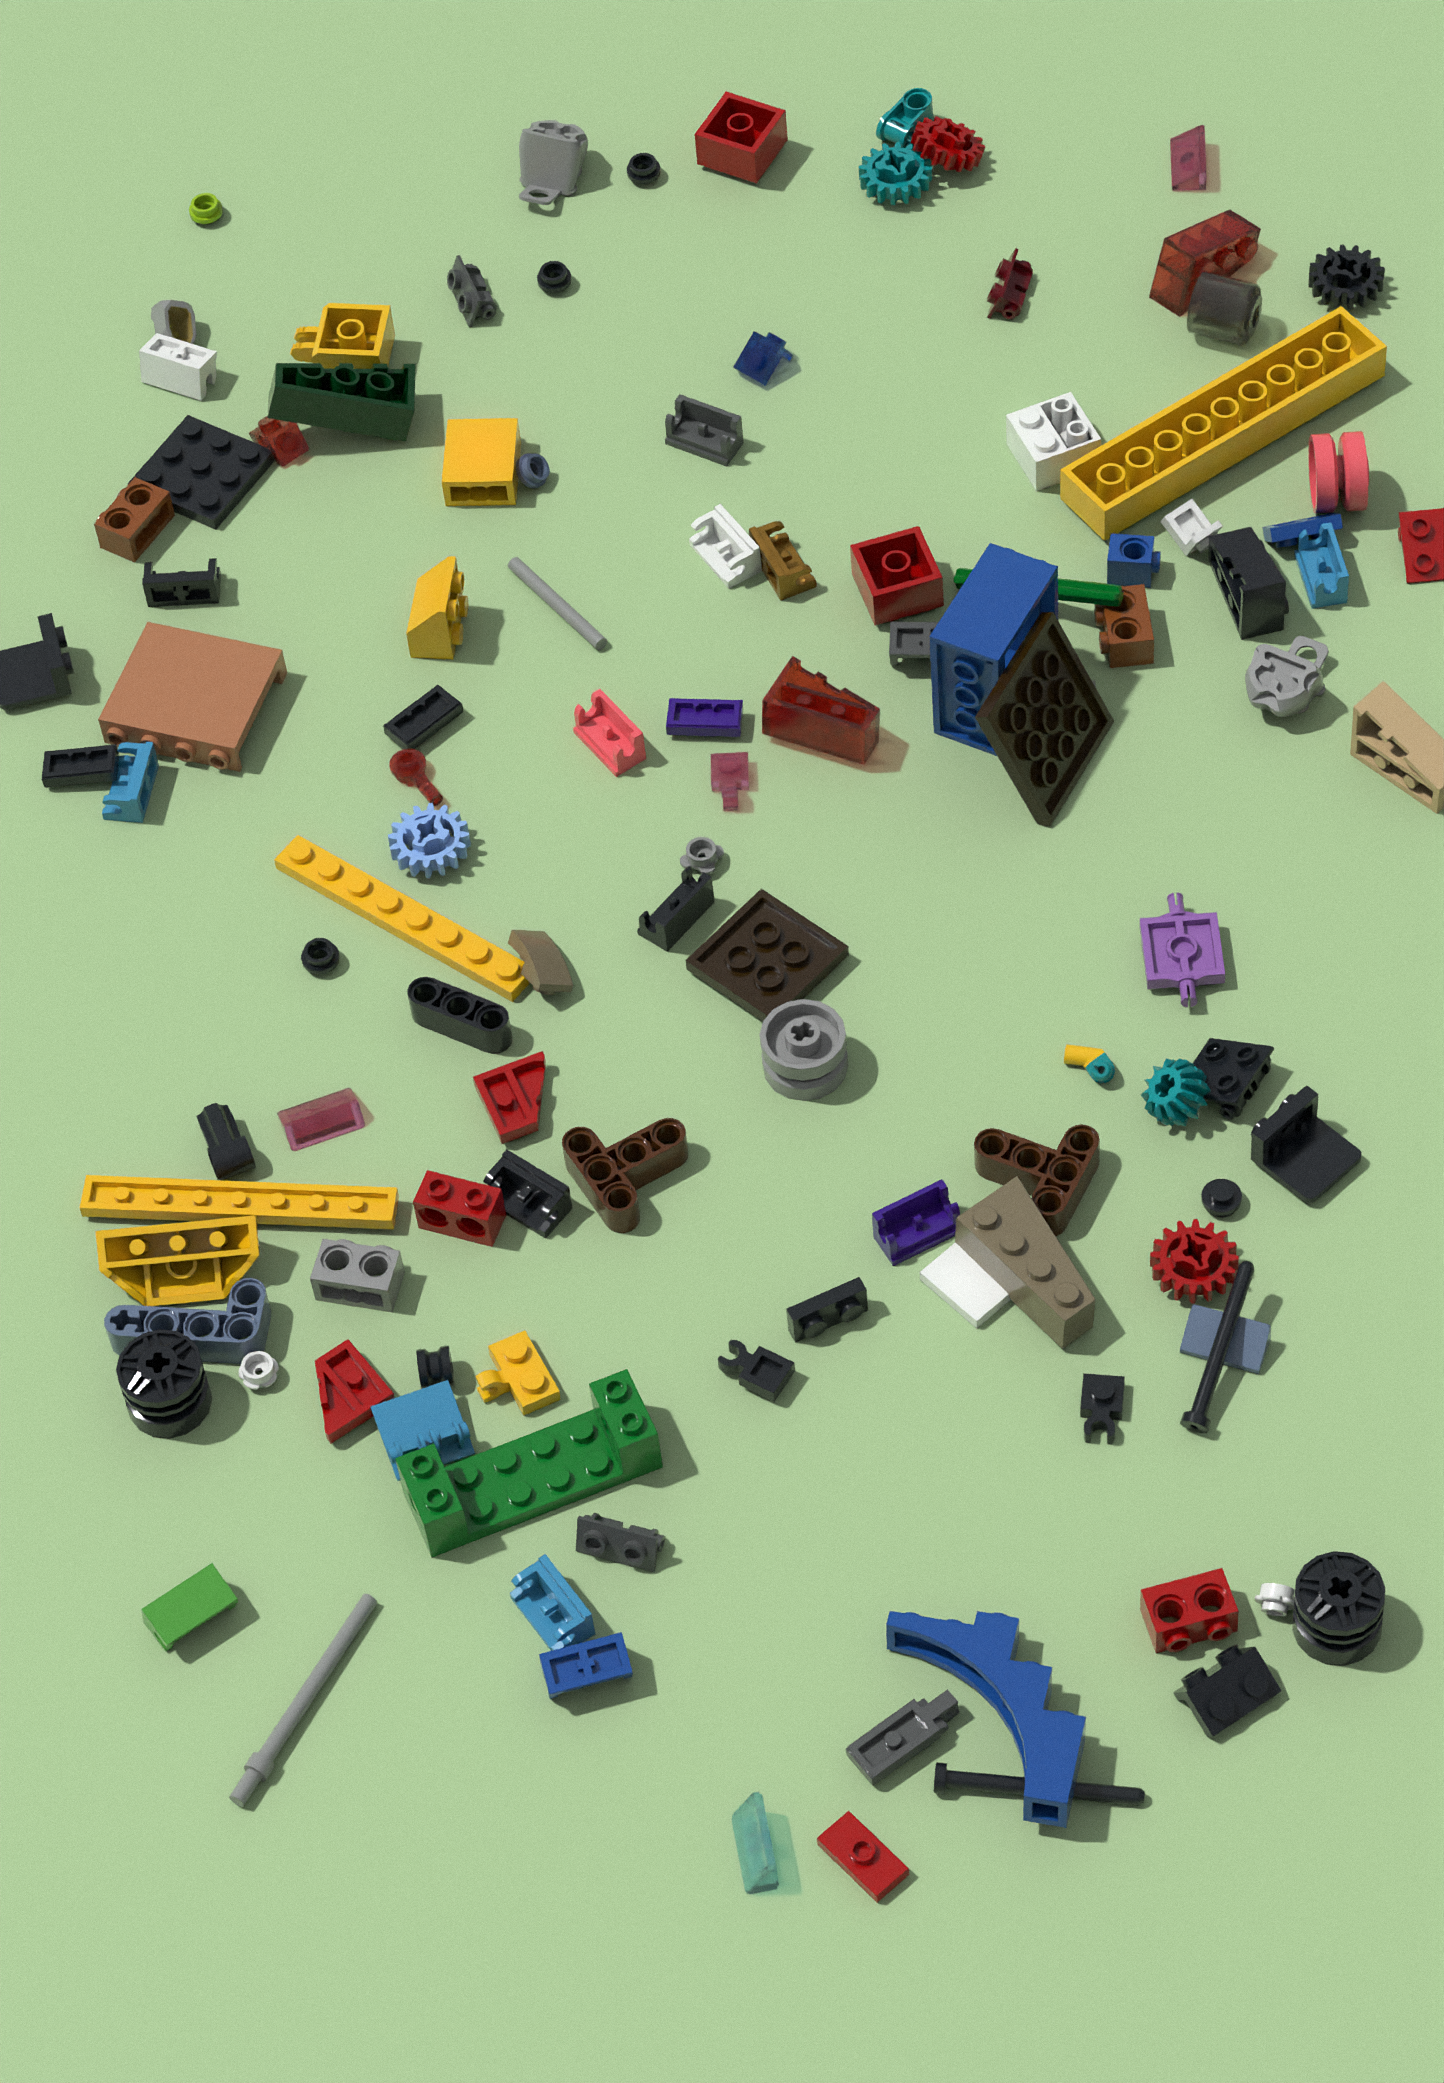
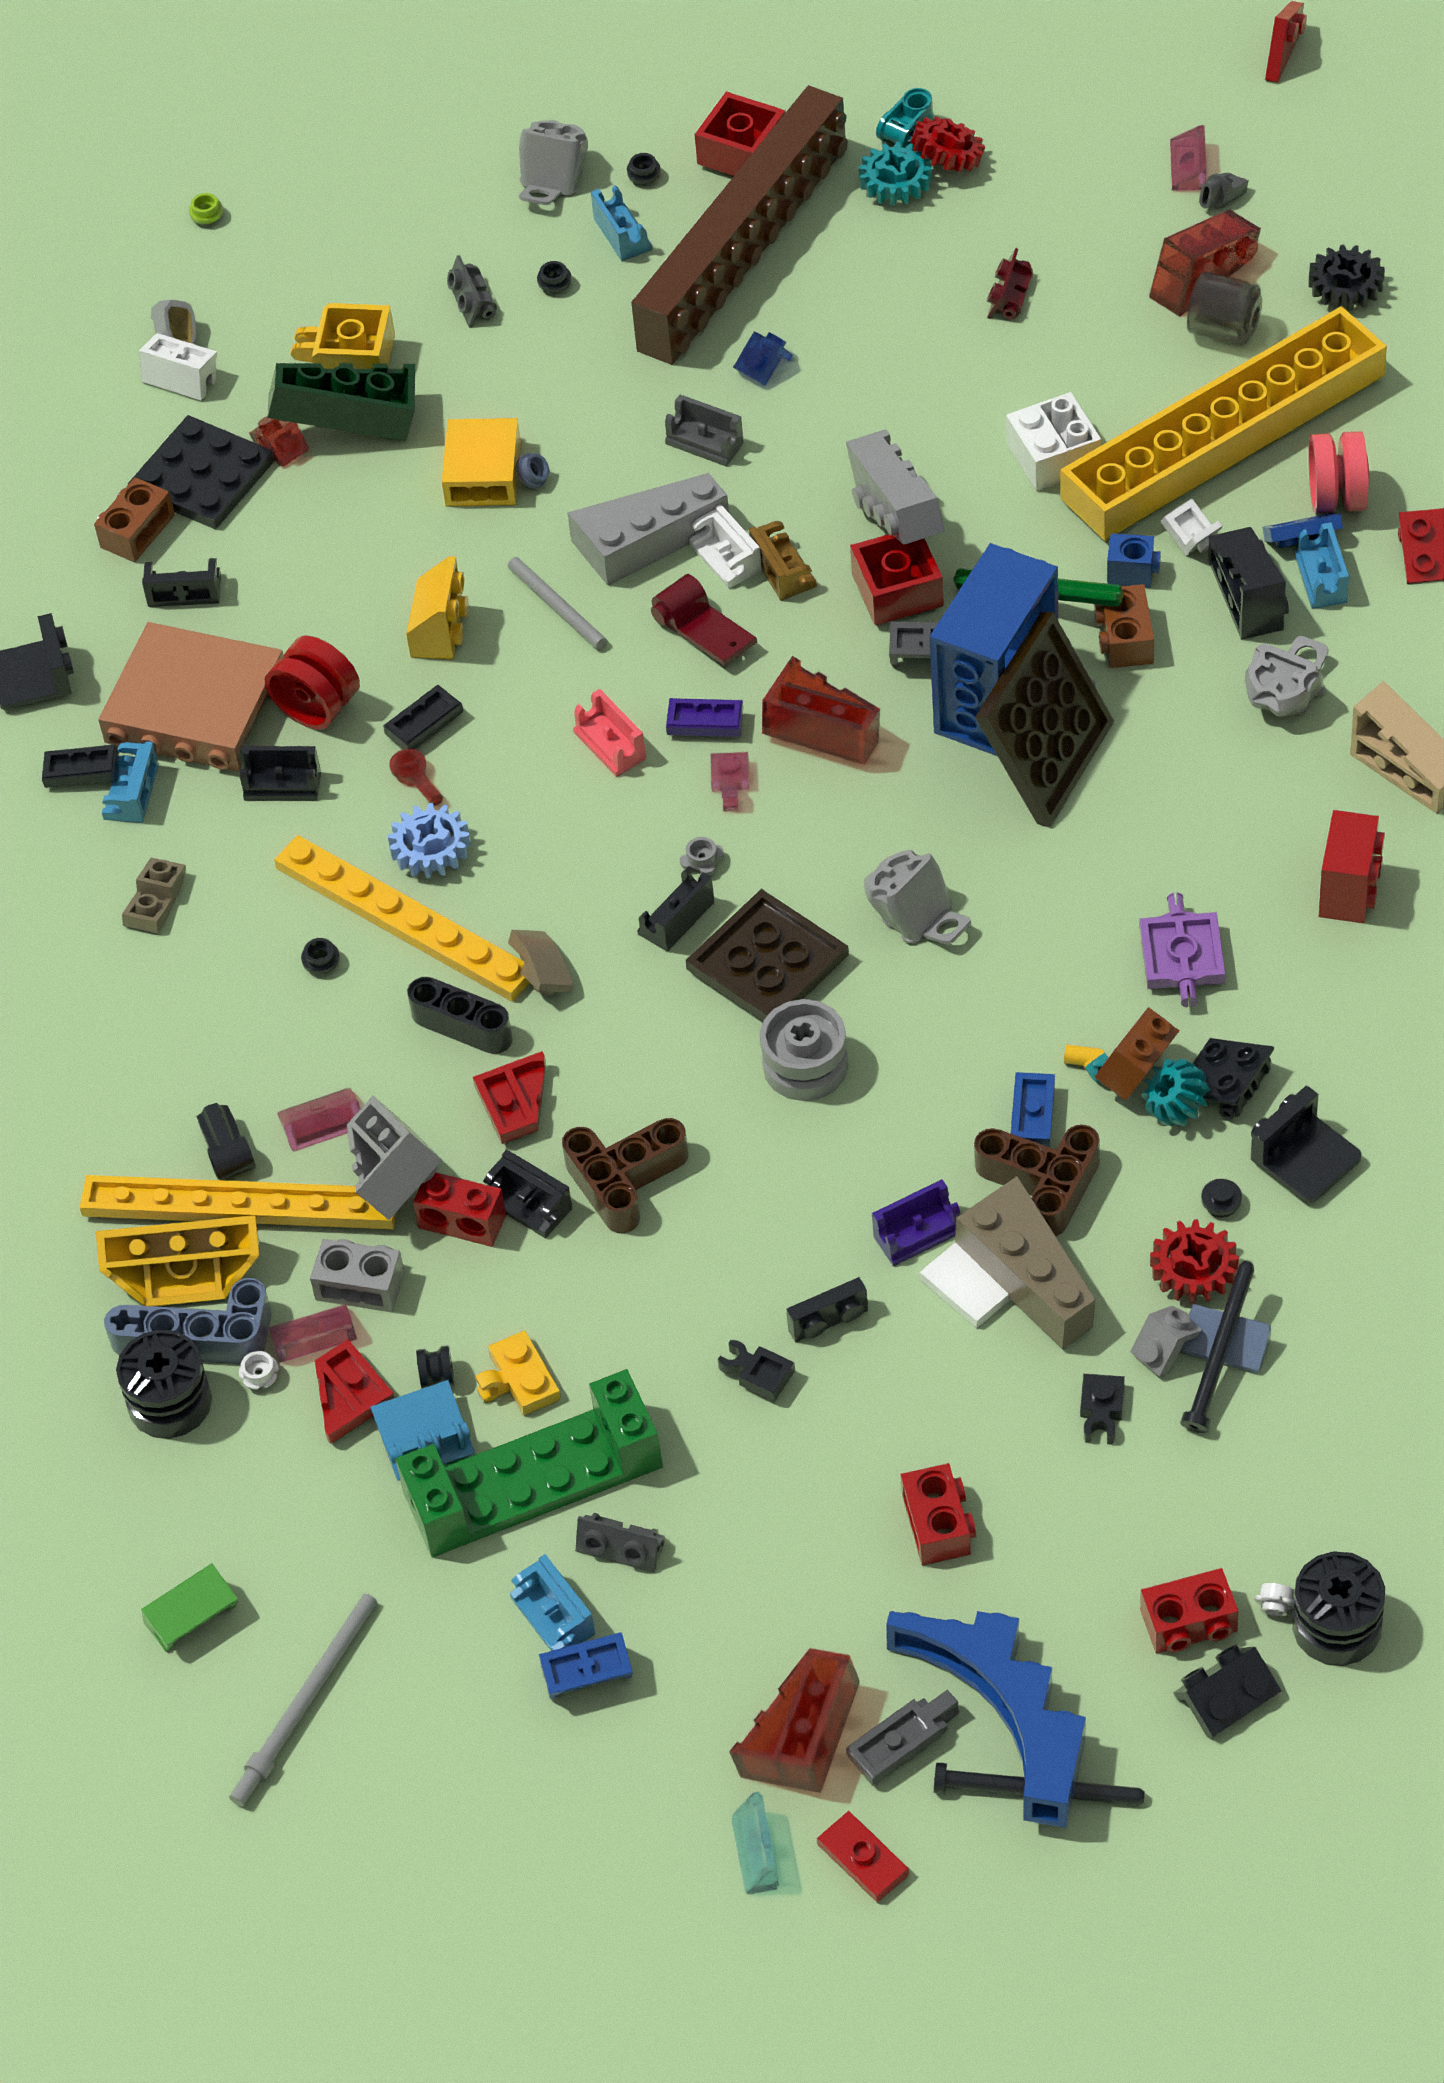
(155, 895): none -> dark tan slope
(280, 773): none -> black hinge
(312, 682): none -> red wheel
(312, 1333): none -> clear pink slope
(388, 1157): none -> light grey wedge
(619, 225): none -> dark azure hinge
(643, 526): none -> light grey wedge
(687, 612): none -> dark red door
(739, 225): none -> reddish brown brick
(802, 1726): none -> clear red wedge
(892, 490): none -> light grey wedge
(913, 897): none -> light grey piece
(932, 1514): none -> red brick
(1033, 1107): none -> blue plate
(1137, 1053): none -> dark orange brick
(1164, 1338): none -> light grey bracket
(1221, 190): none -> dark grey piece
(1286, 30): none -> red wing
(1351, 866): none -> red brick

